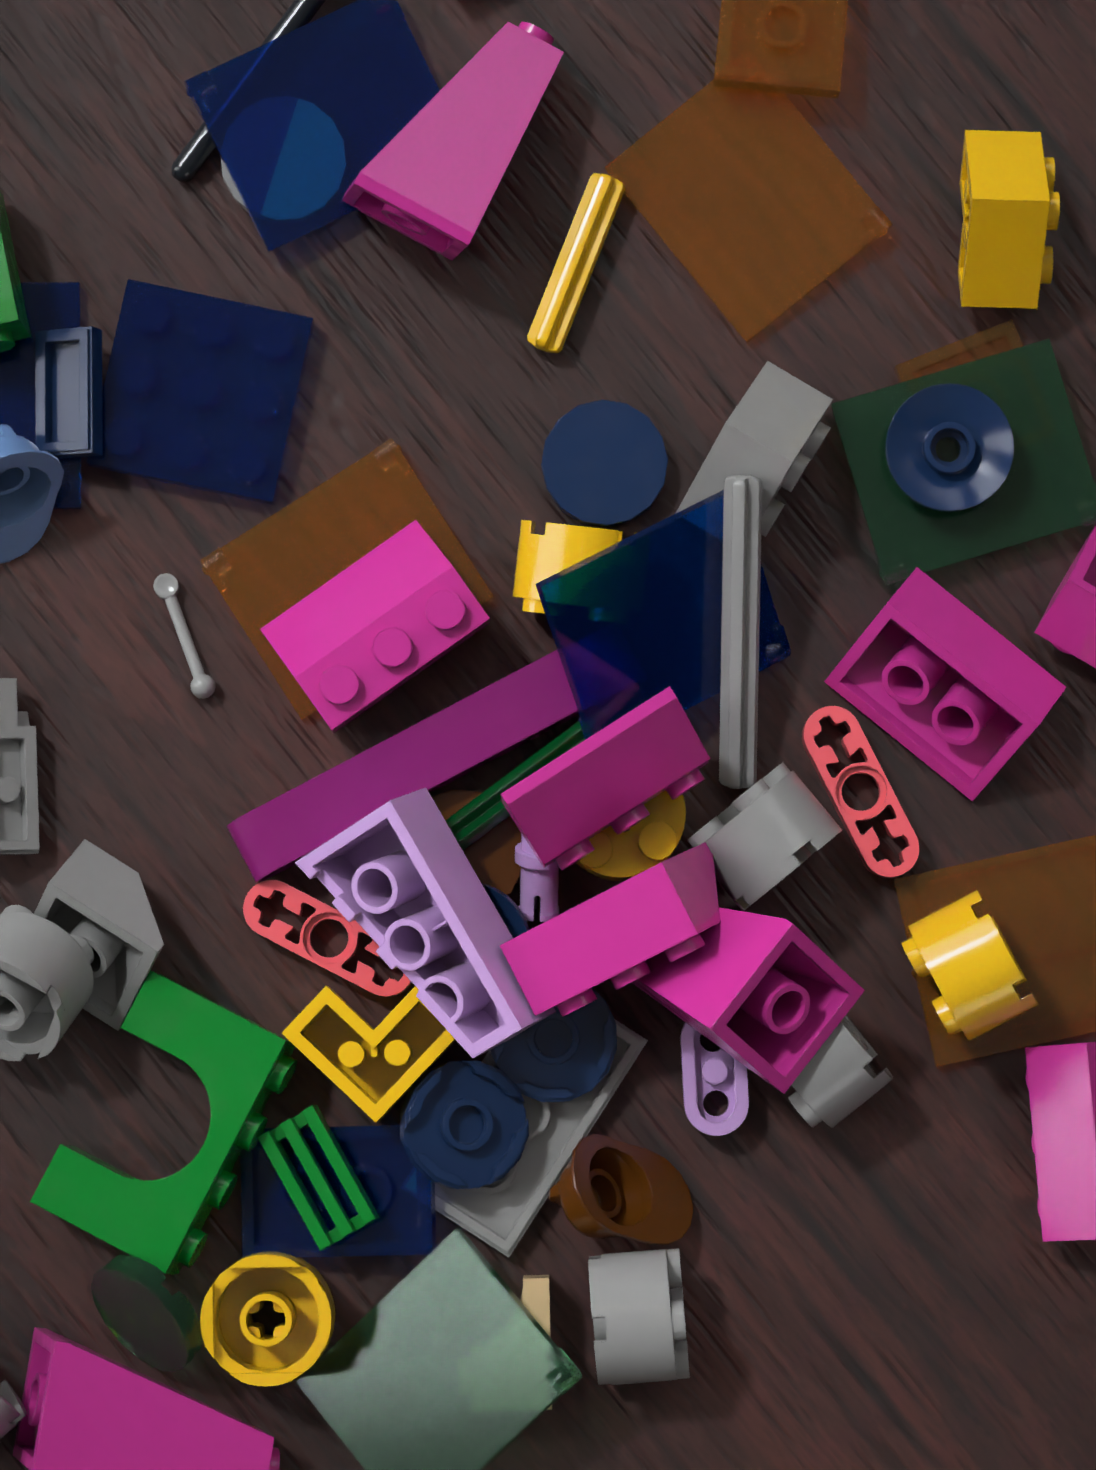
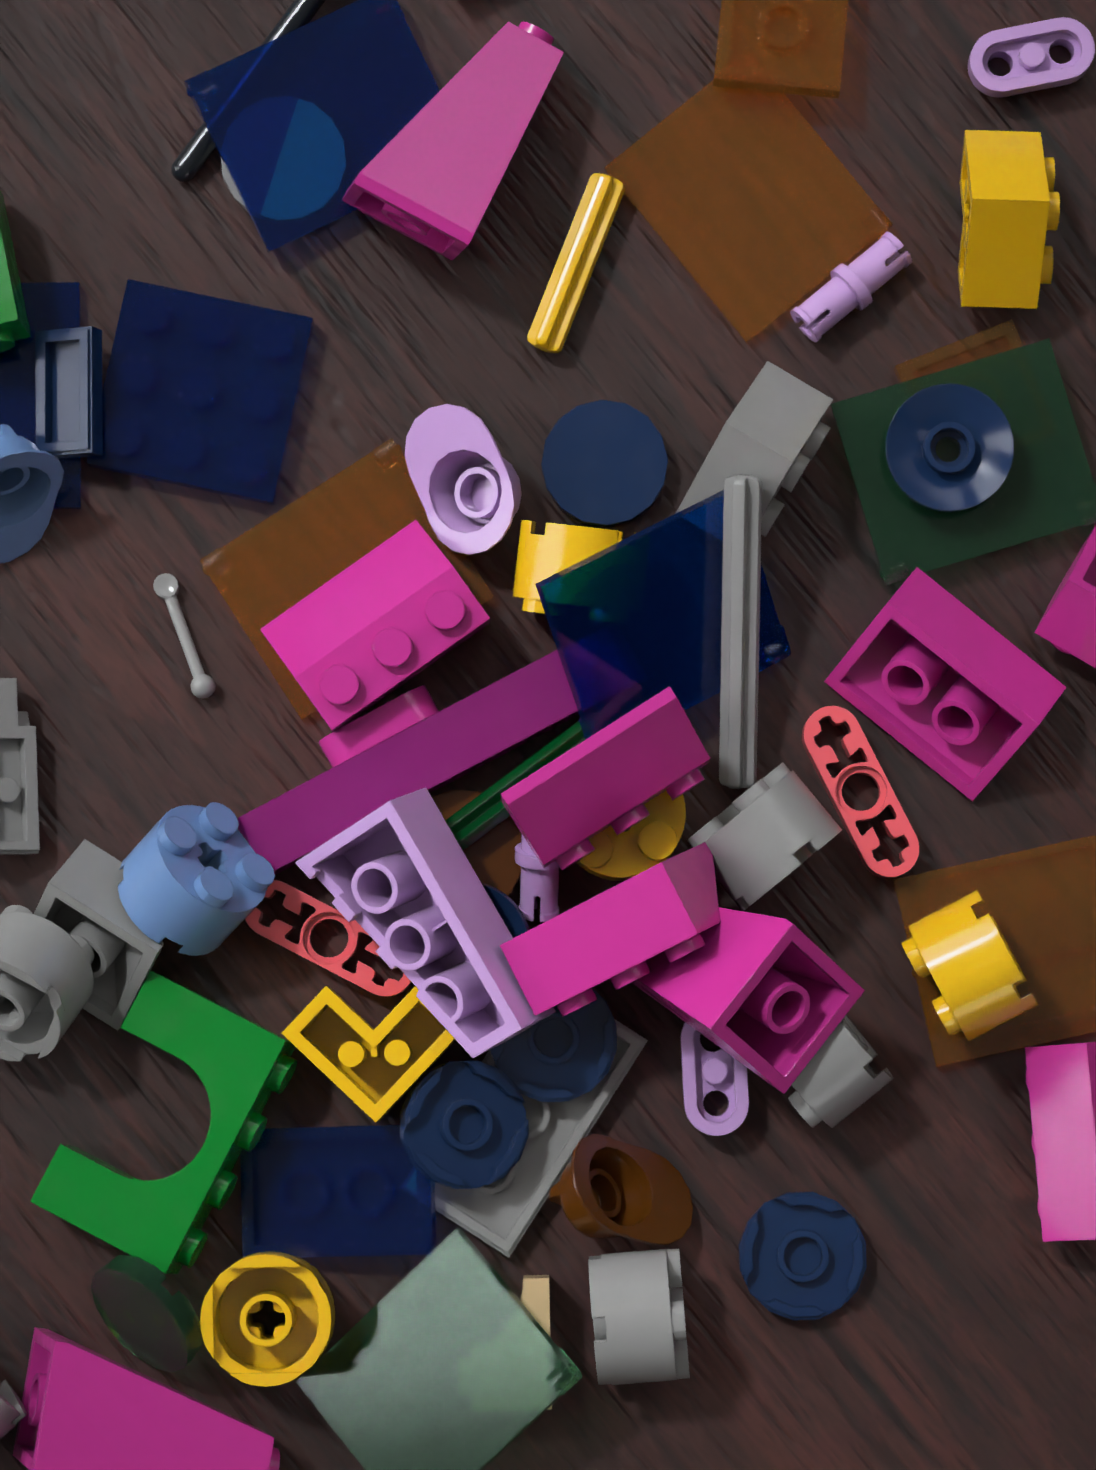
(193, 878): none -> medium blue brick
(296, 1189): green tile -> none
(378, 725): none -> dark pink beam
(461, 478): none -> lavender piece
(802, 1255): none -> dark blue tile
(851, 286): none -> lavender pin
(1028, 57): none -> lavender plate

